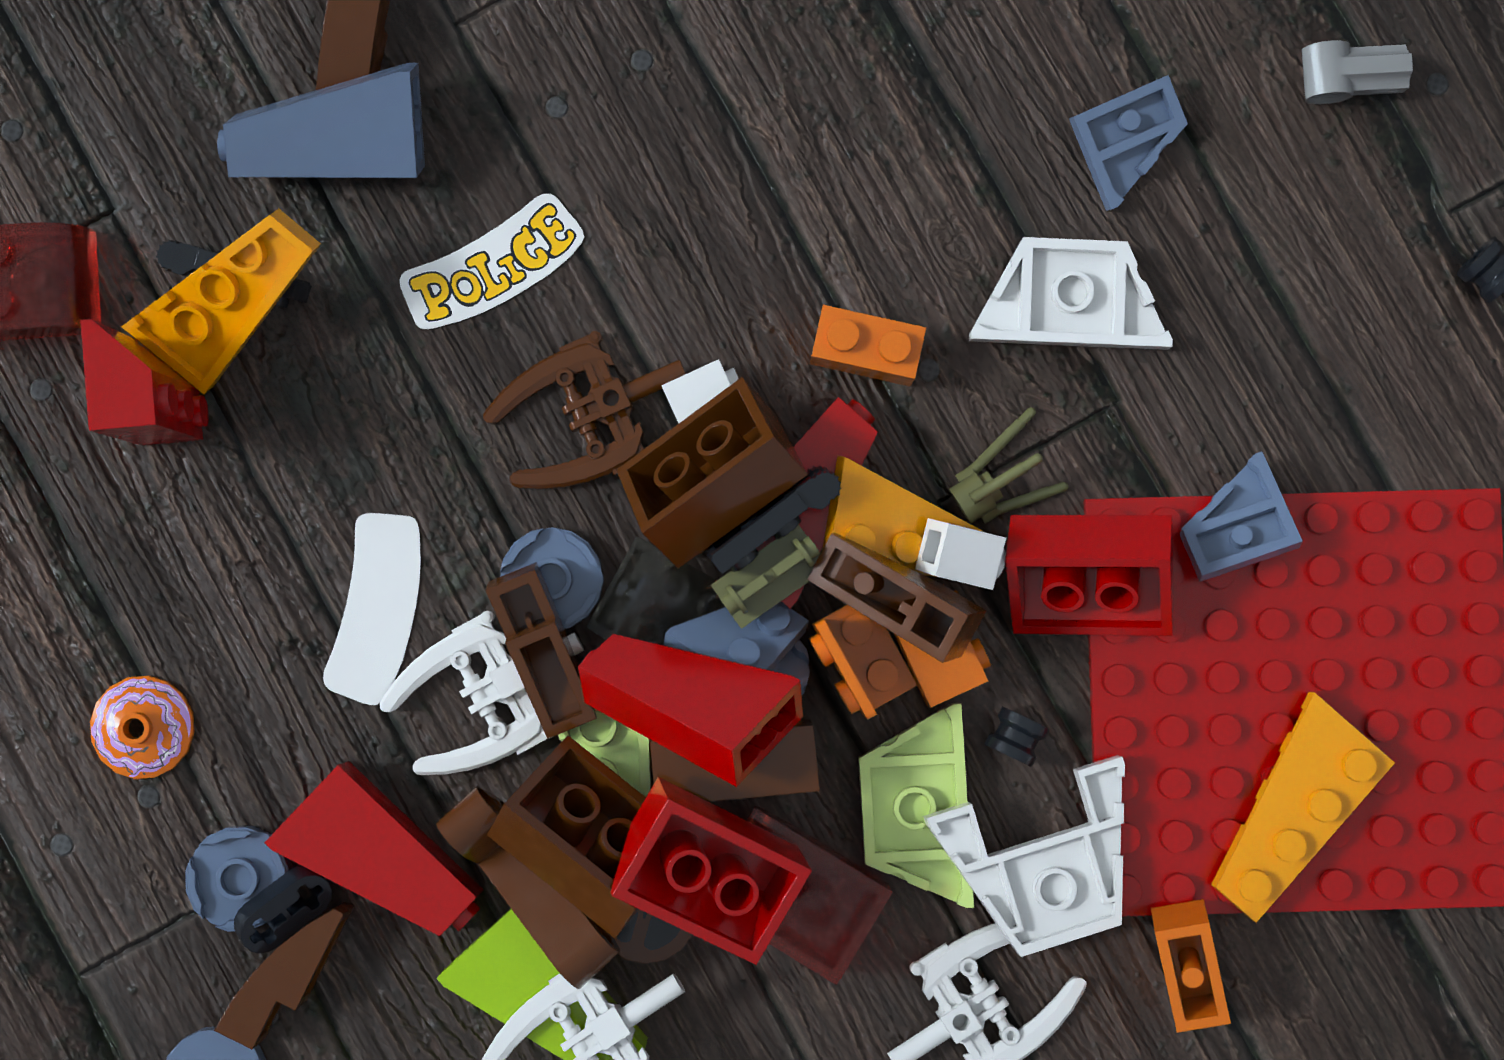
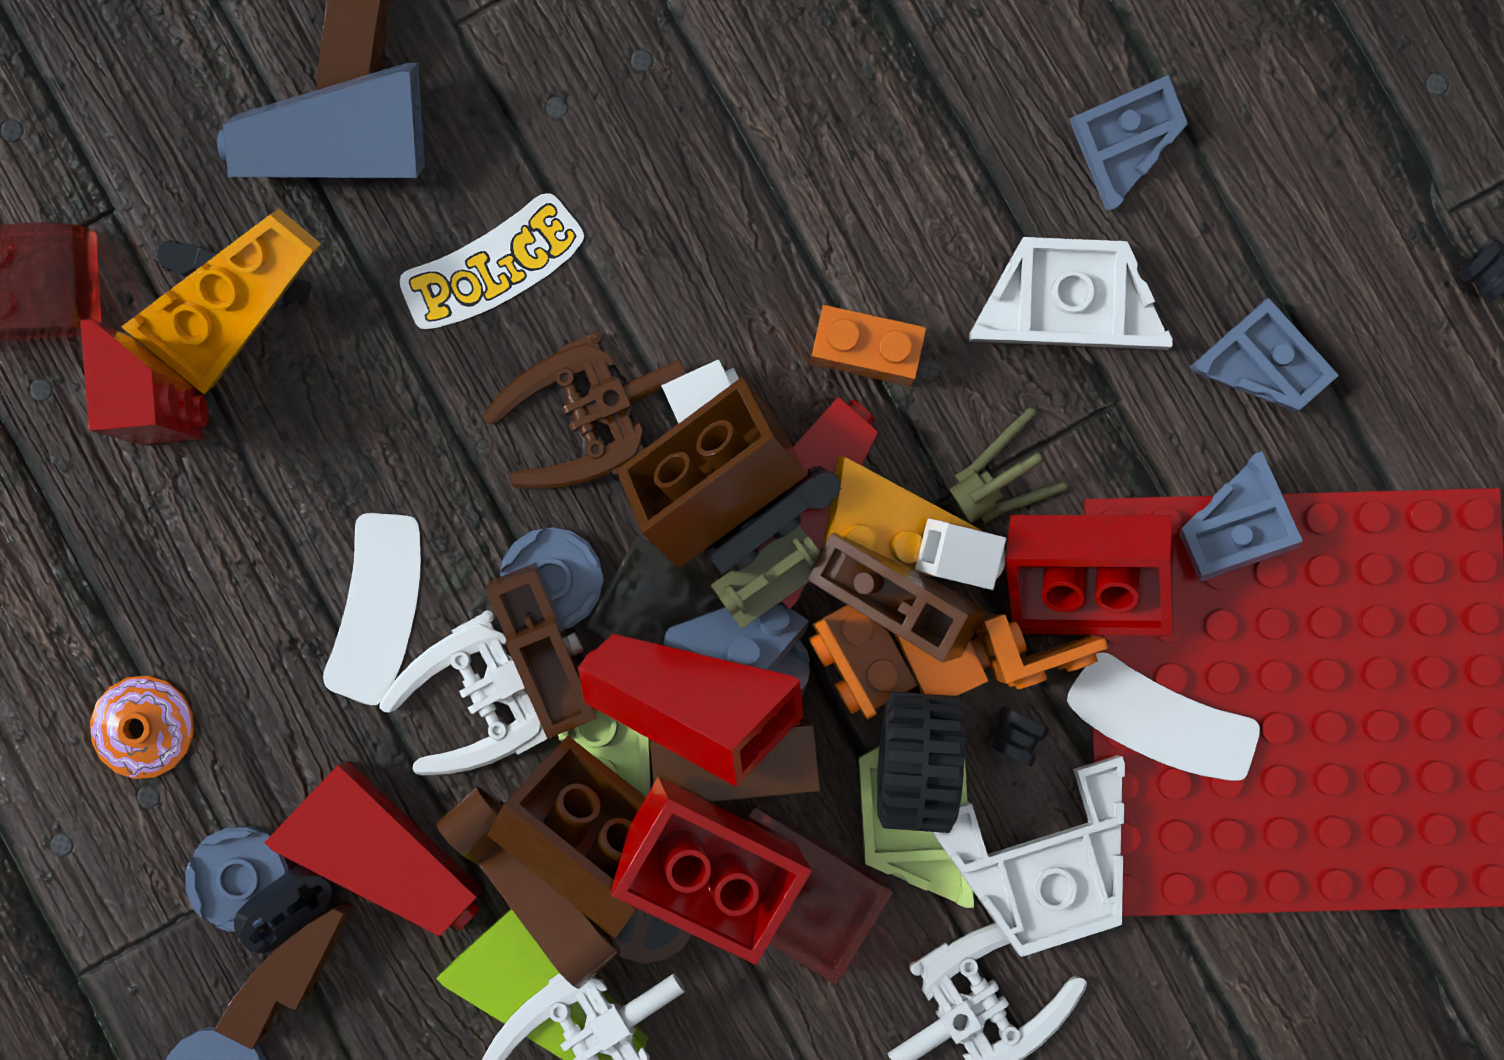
(921, 762): none -> black tyre
(1005, 642): none -> orange bracket
(1163, 722): none -> white sticker
(1190, 966): orange brick -> none
(1267, 360): none -> sand blue wing
(1308, 795): light orange wing -> none
(1338, 71): light grey piece -> none

